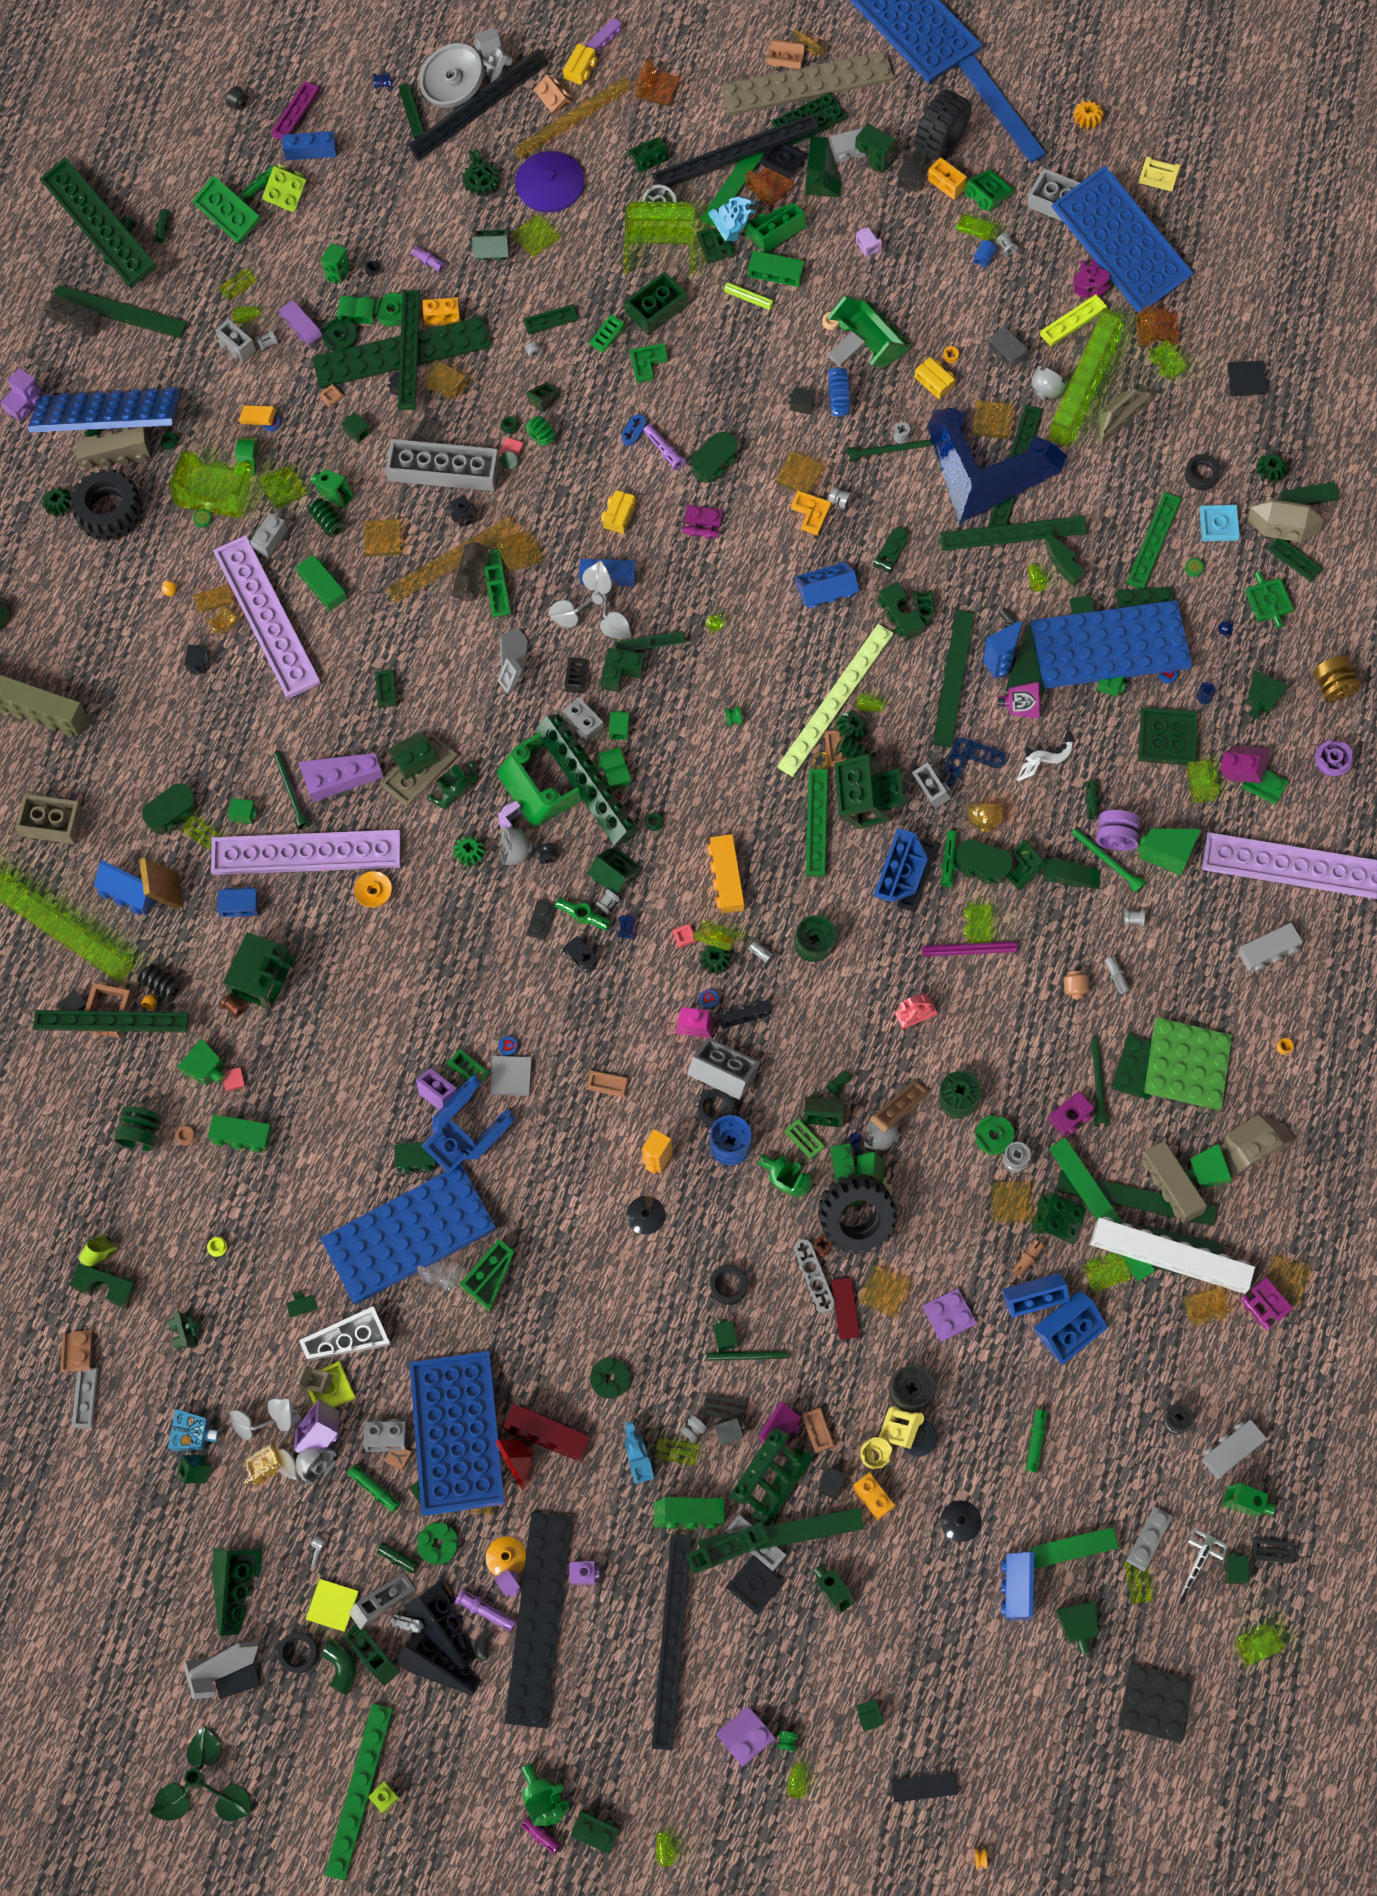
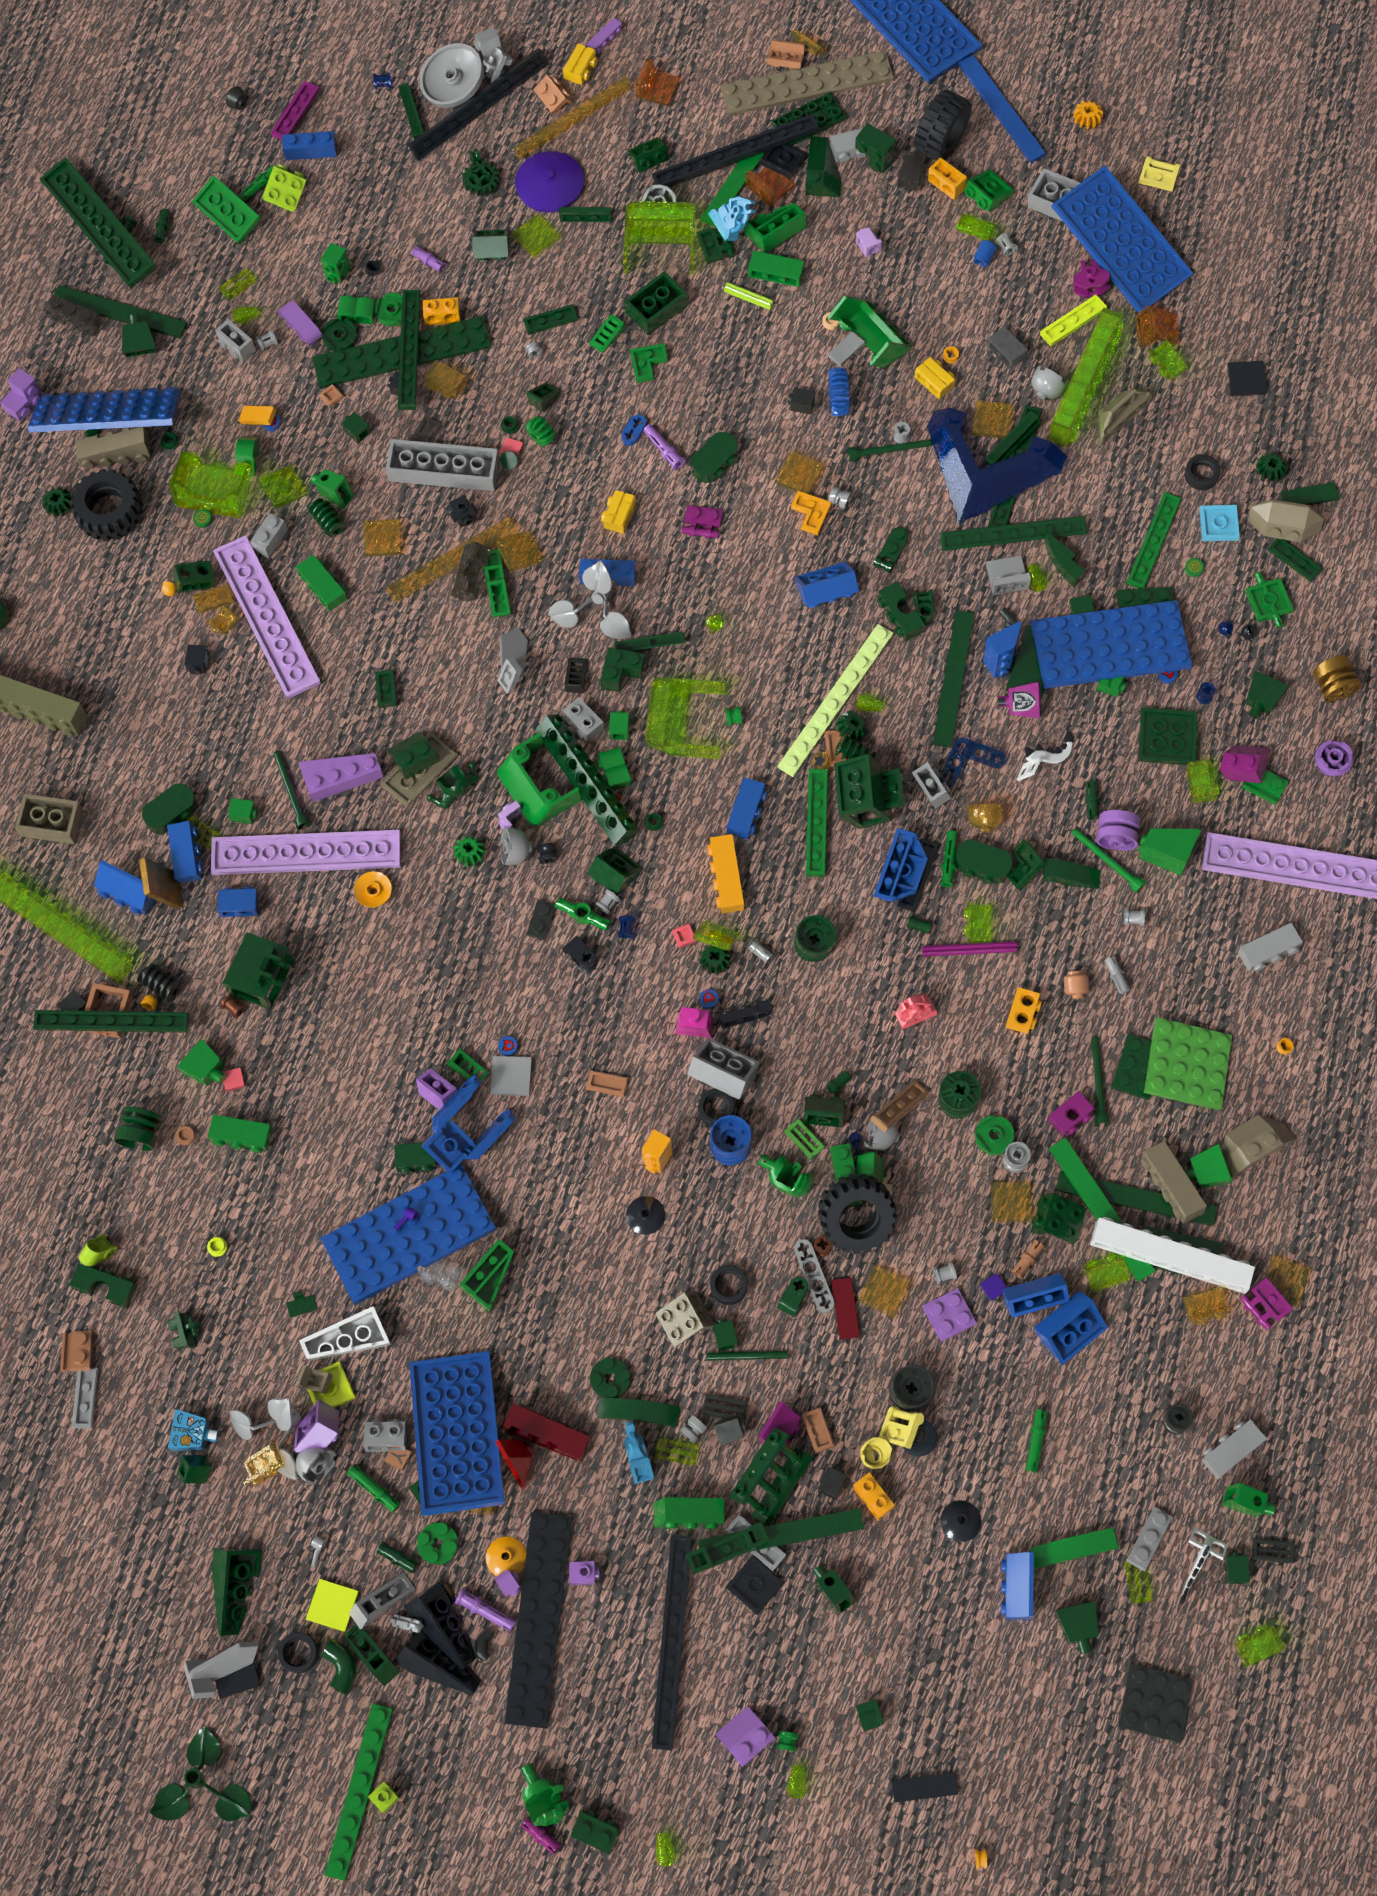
(137, 338): none -> dark green torso
(185, 852): none -> blue brick
(194, 580): none -> dark green brick
(409, 1213): none -> dark purple hand
(585, 214): none -> dark green tile
(638, 1411): none -> dark green slope
(668, 716): none -> clear neon green windscreen
(684, 1317): none -> bracket
(746, 808): none -> blue brick
(792, 1299): none -> dark green piece
(919, 925): none -> dark green pin
(944, 1273): none -> light grey bush
(993, 1286): none -> dark purple tile
(1007, 575): none -> light grey bracket
(1013, 439): none -> dark green piece
(1021, 1010): none -> light orange brick
(1245, 632): none -> black hinge

